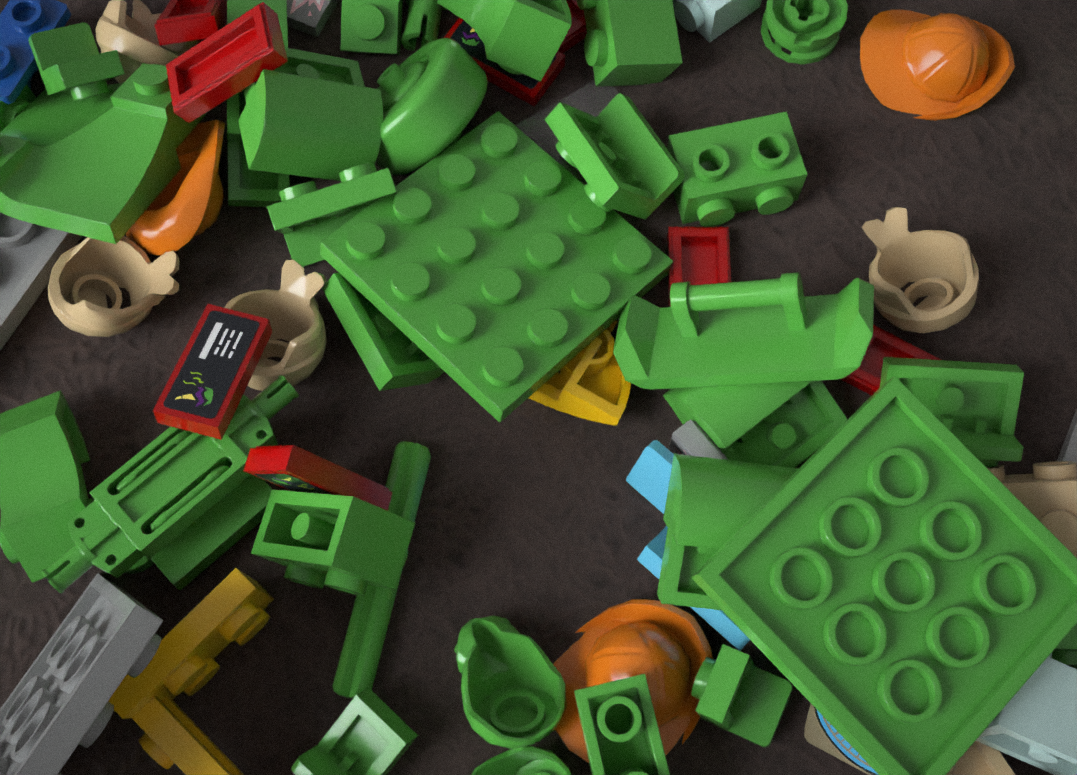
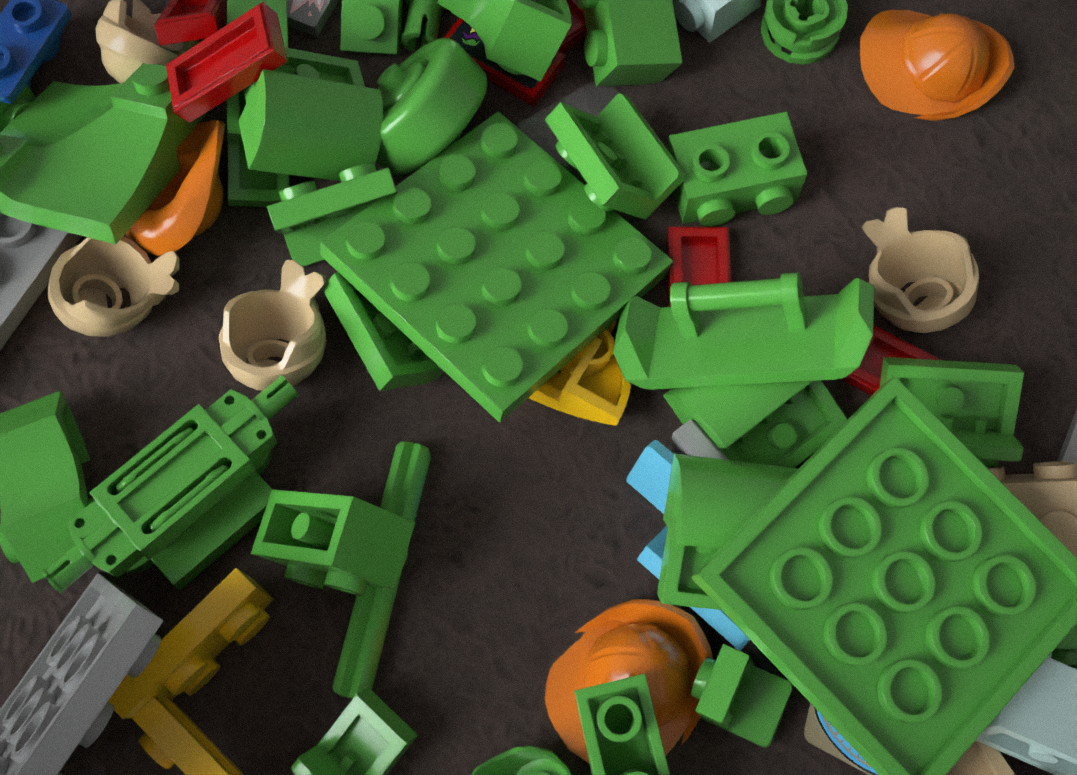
(72, 61): bright green bracket -> none
(213, 371): tile -> none
(306, 472): red tile -> none
(507, 684): bright green hair -> none

